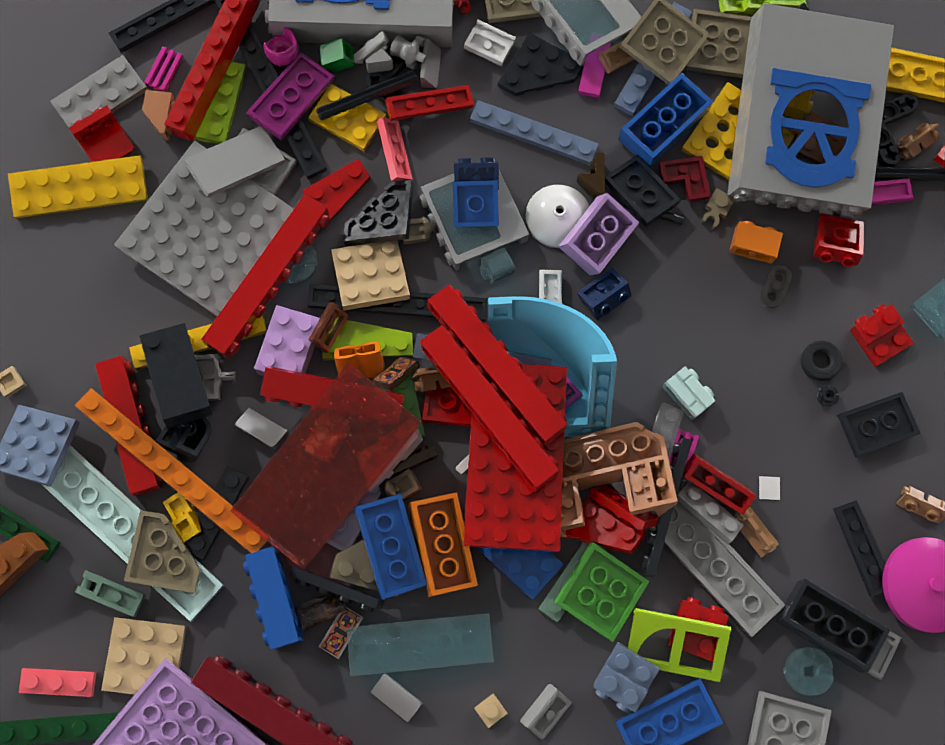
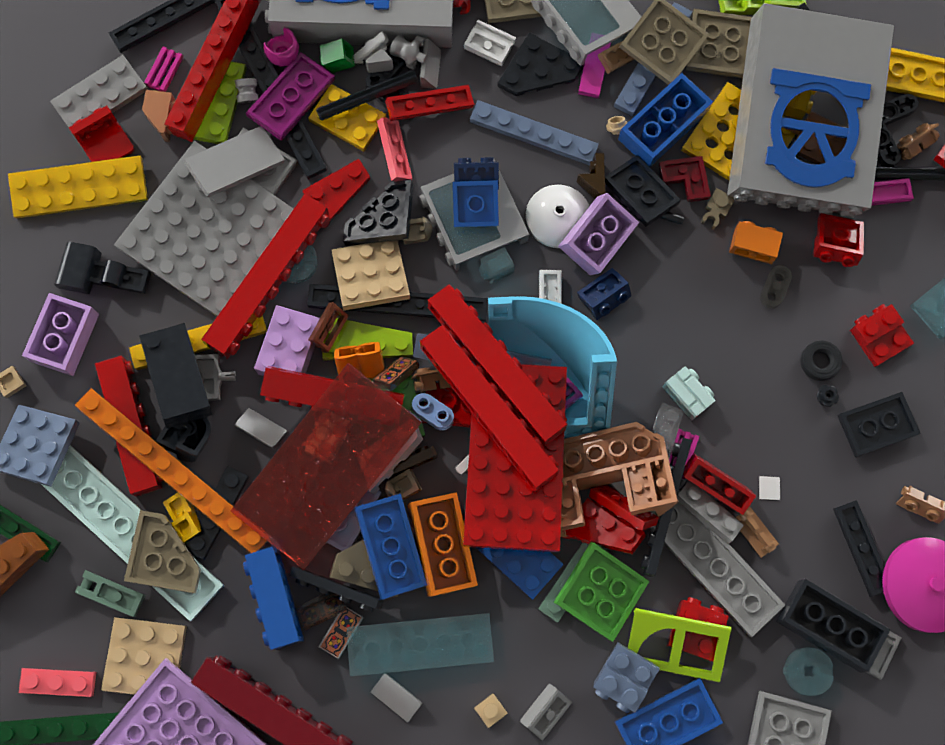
(60, 334): none -> lavender brick
(83, 268): none -> black plate
(246, 90): none -> light grey wheel
(432, 411): none -> light blue plate
(615, 124): none -> tan plate

